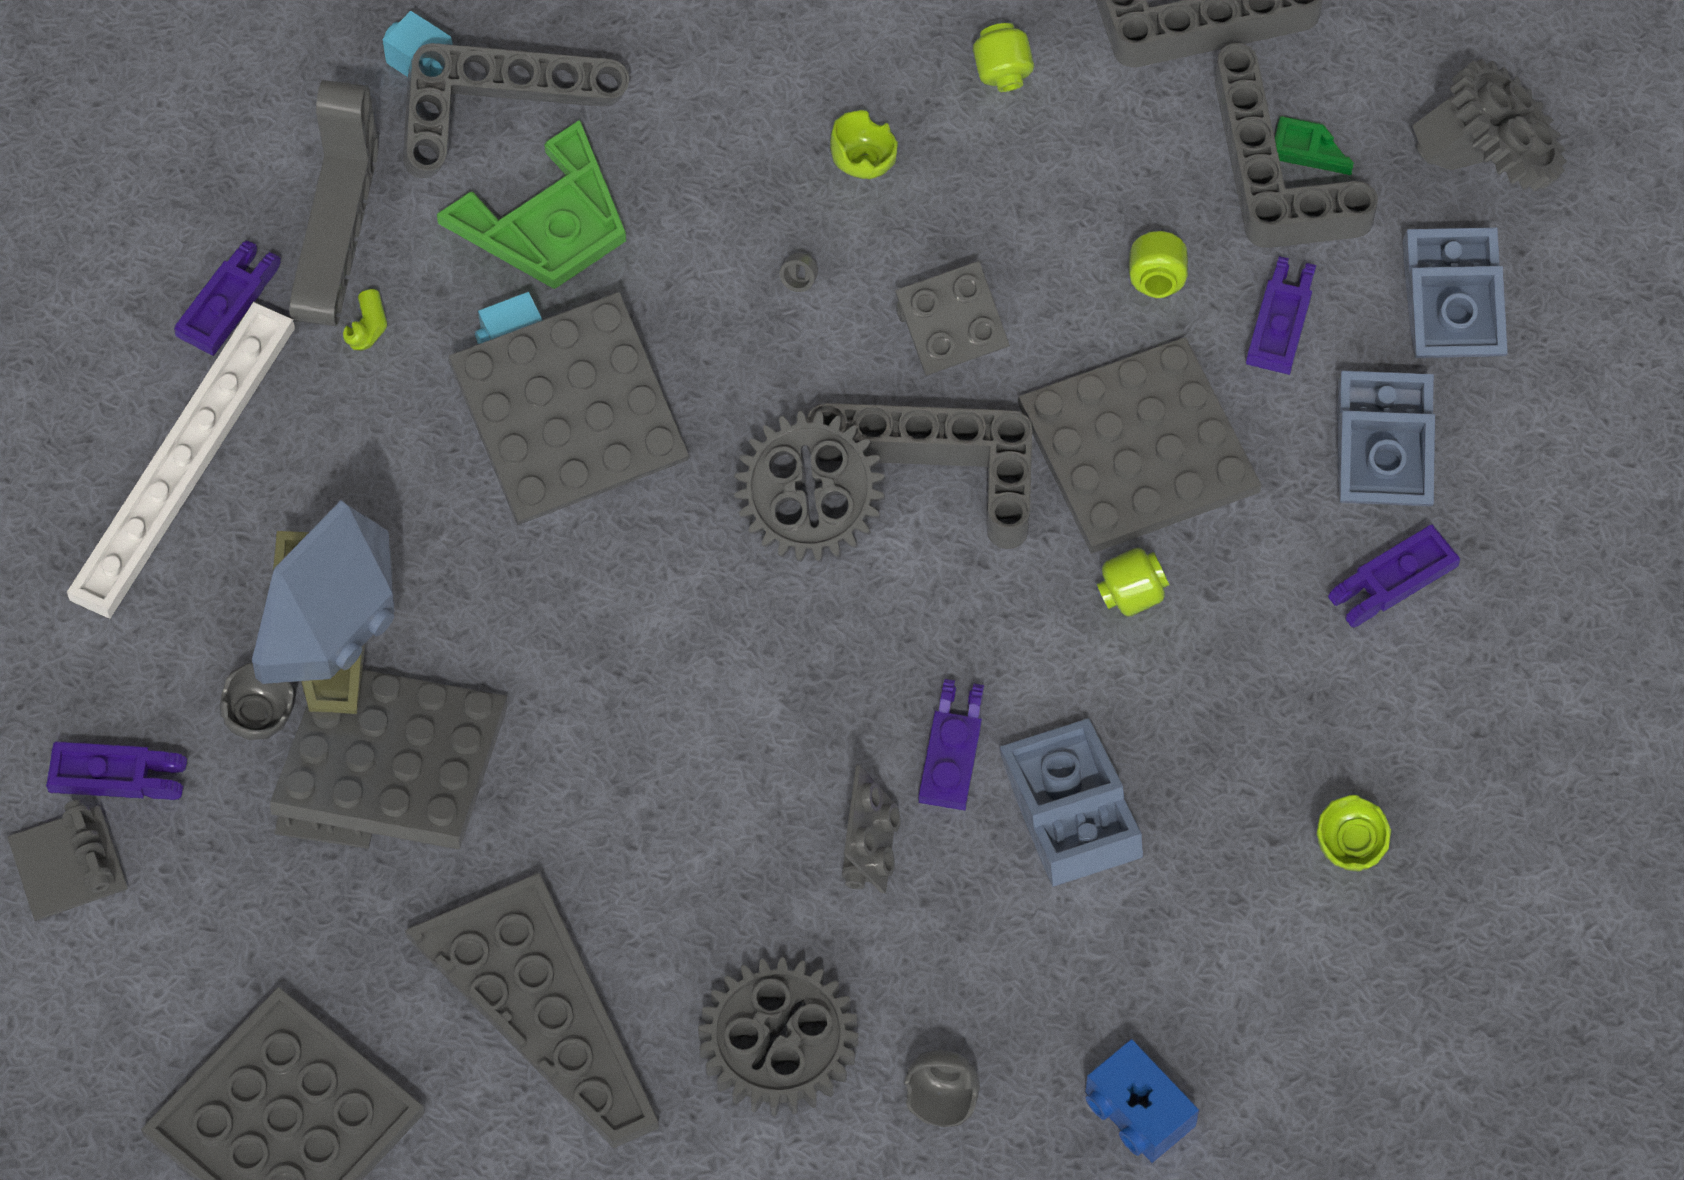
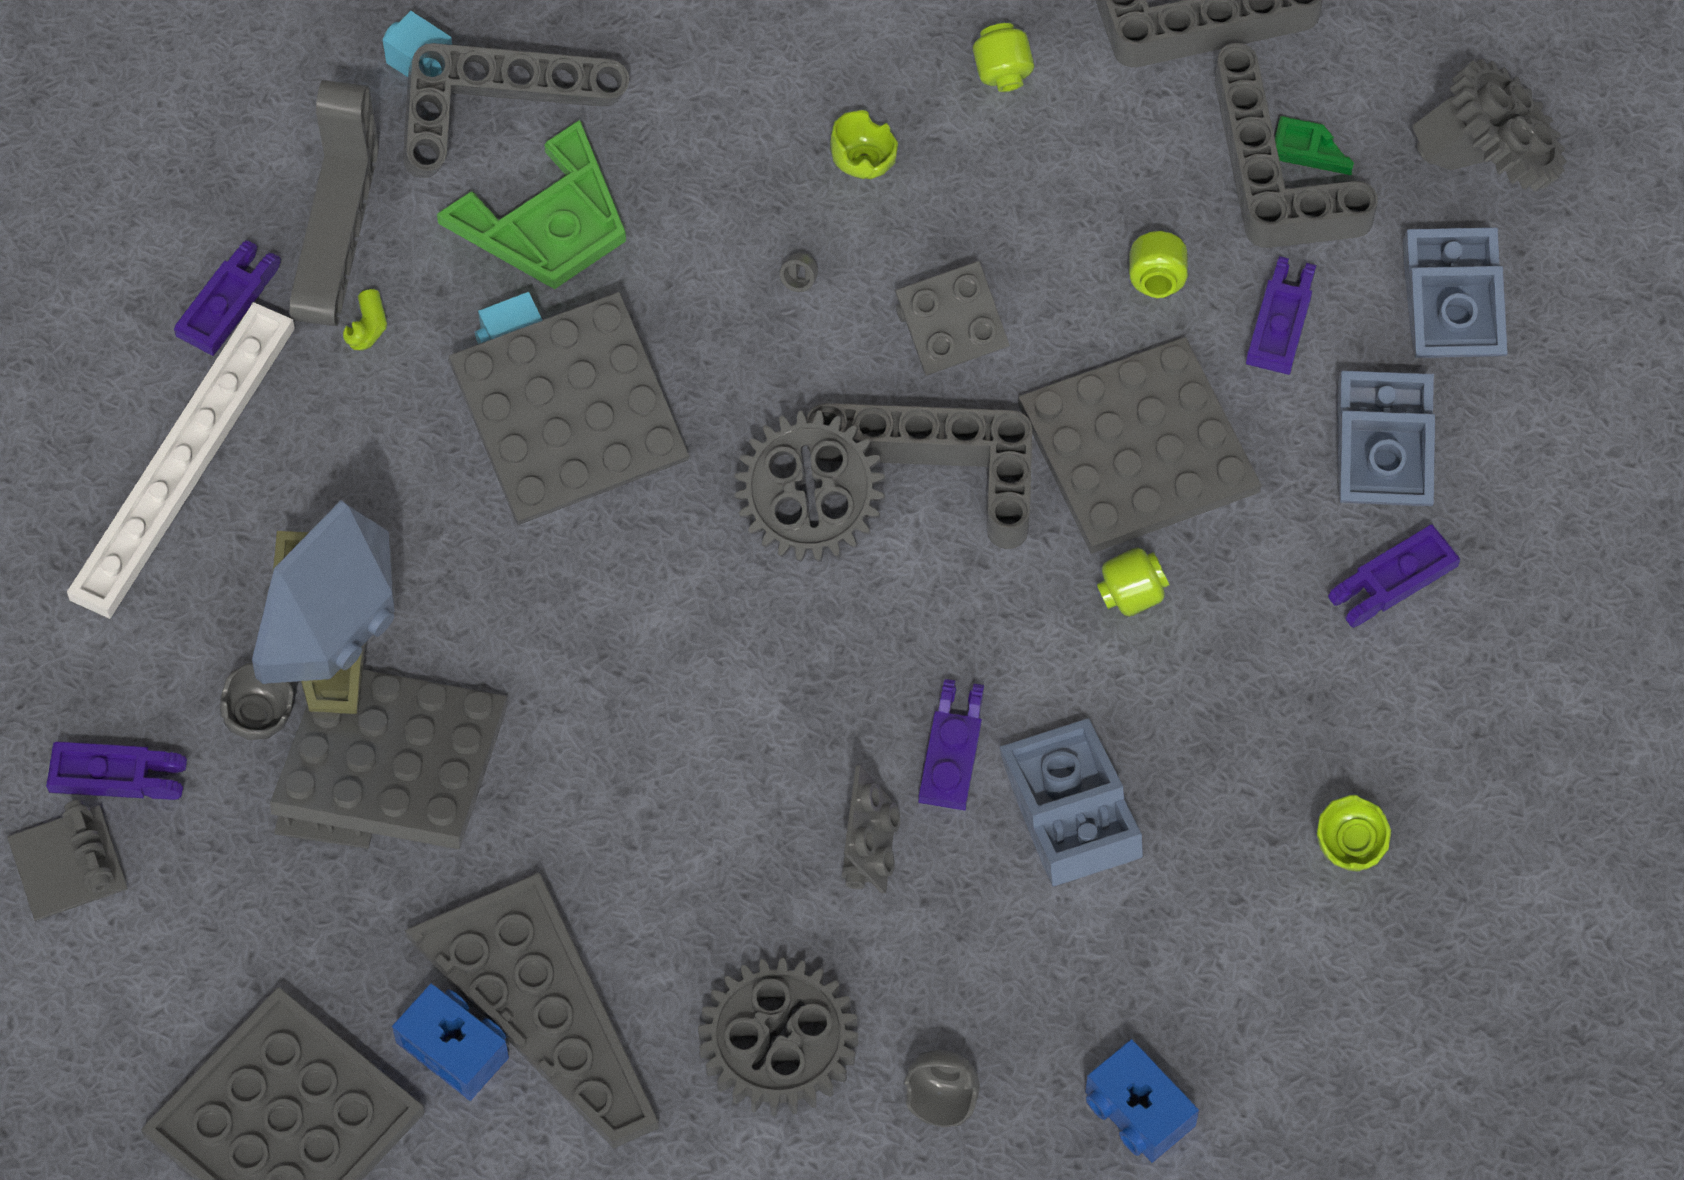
(461, 1064): none -> blue brick

